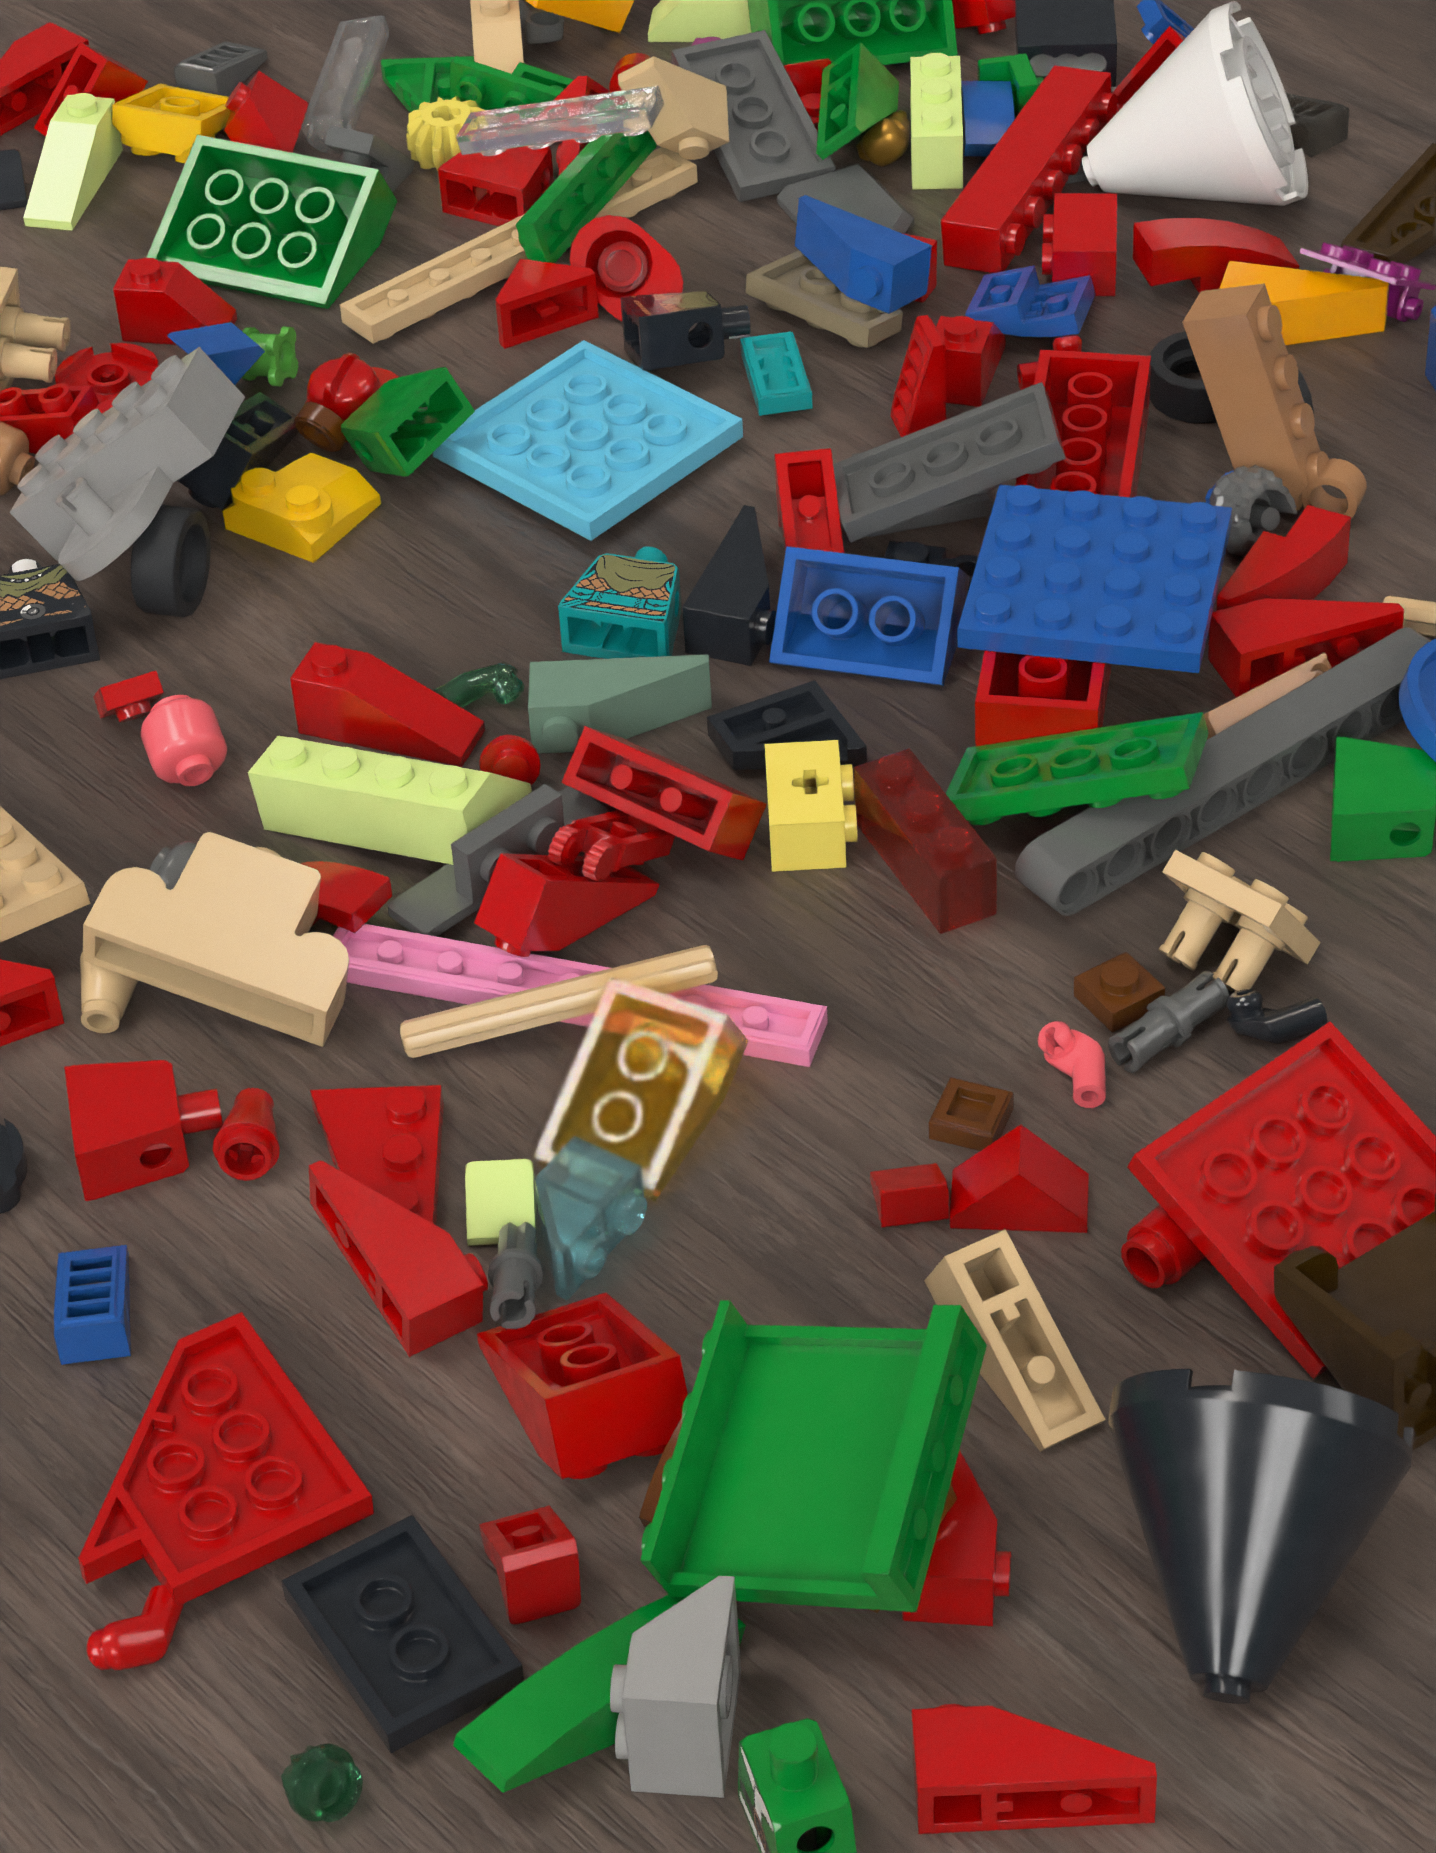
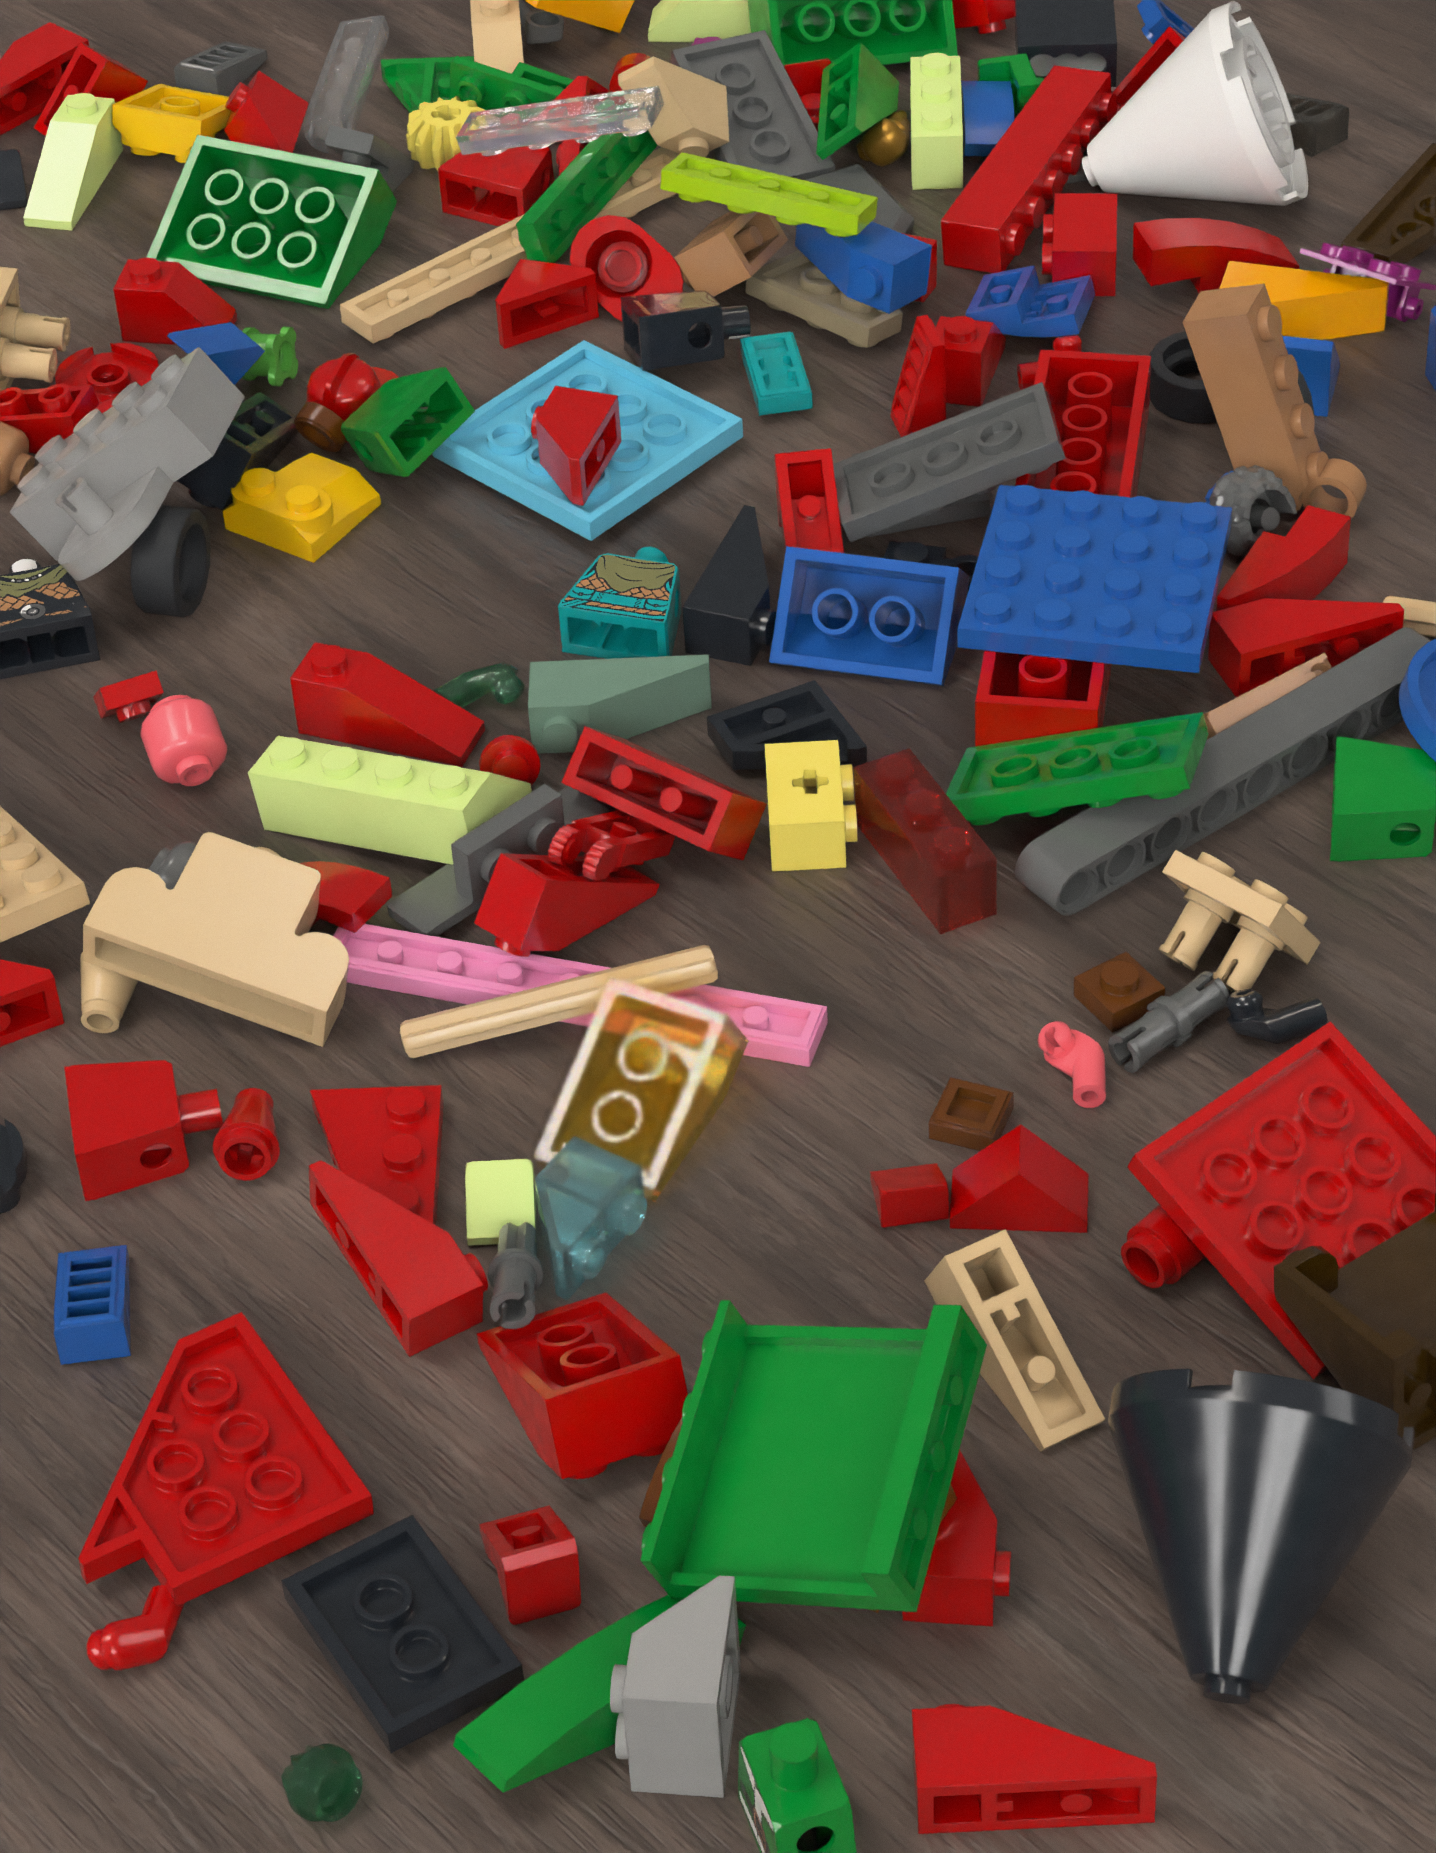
(577, 438): none -> red slope
(730, 251): none -> medium nougat brick
(754, 190): none -> lime plate
(1319, 366): none -> blue slope

